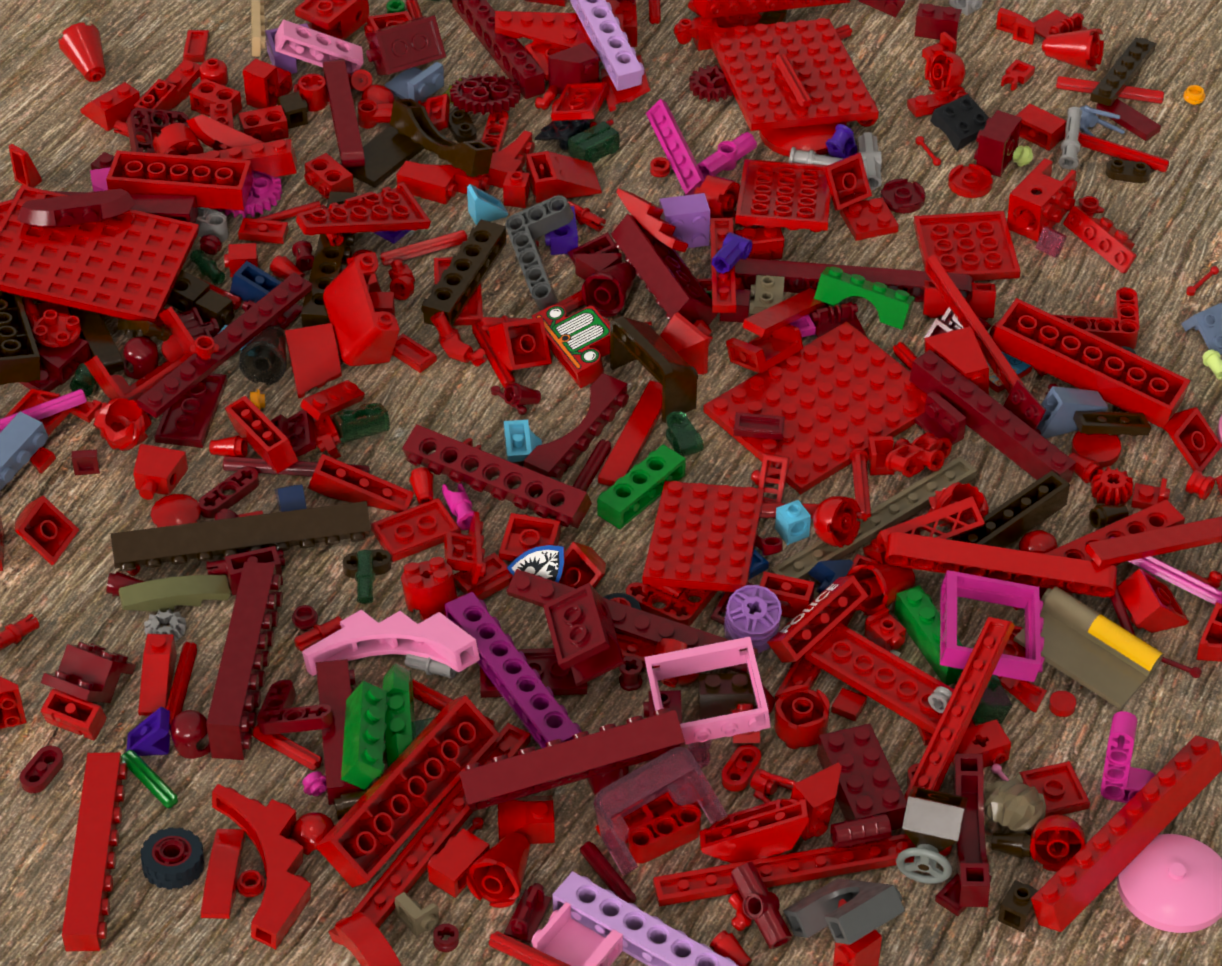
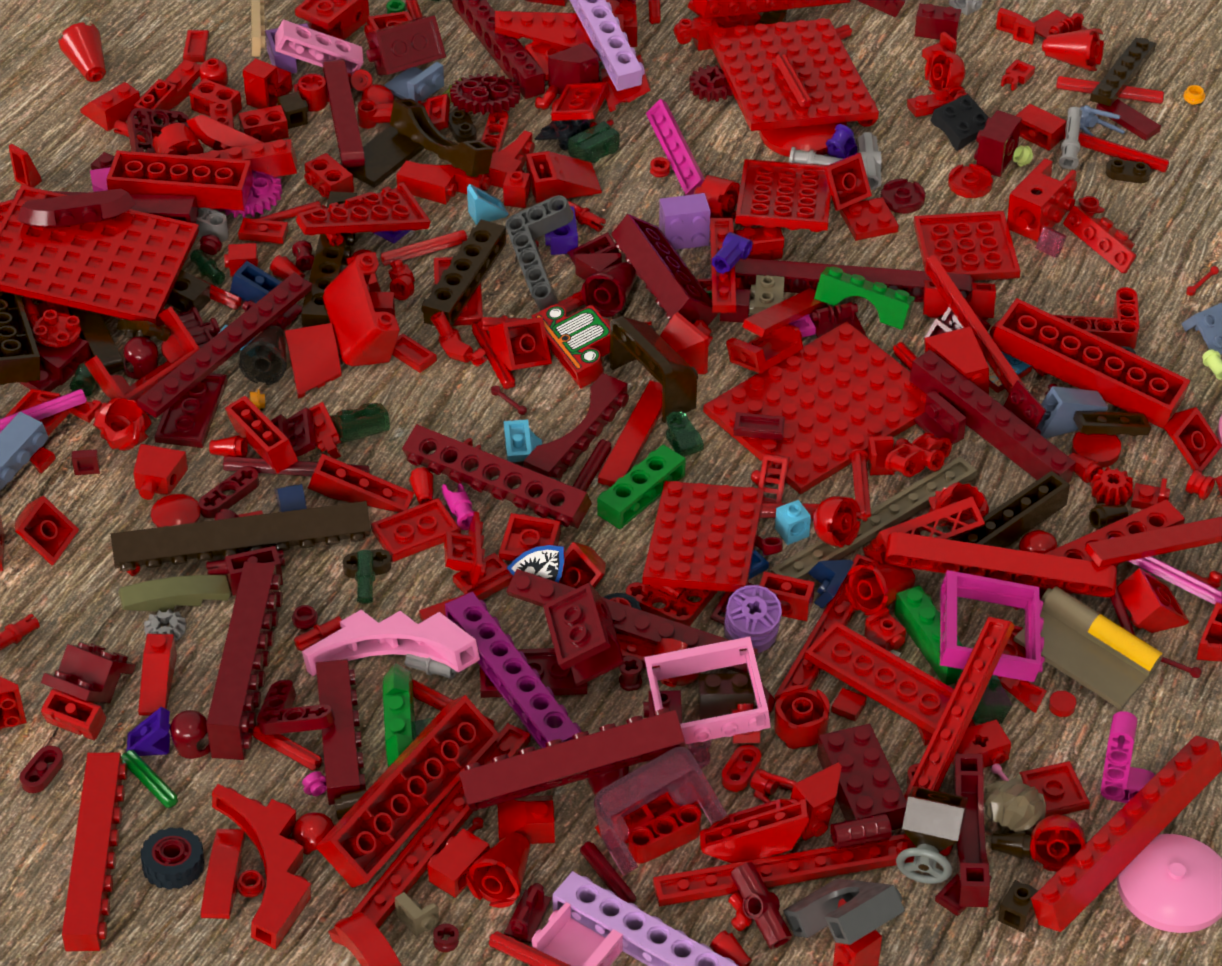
(119, 580): dark red cone -> none
(181, 679): red axle -> none
(204, 347): red plate -> none
(215, 306): dark brown brick -> none
(332, 400): red plate -> none
(364, 735): green brick -> none
(428, 585): red brick -> none
(521, 395): dark red cone -> none
(649, 218): red slope -> none
(727, 155): dark pink piece -> none
(817, 619): red brick -> none
(920, 141): red hinge -> none
(939, 699): light grey bush -> none

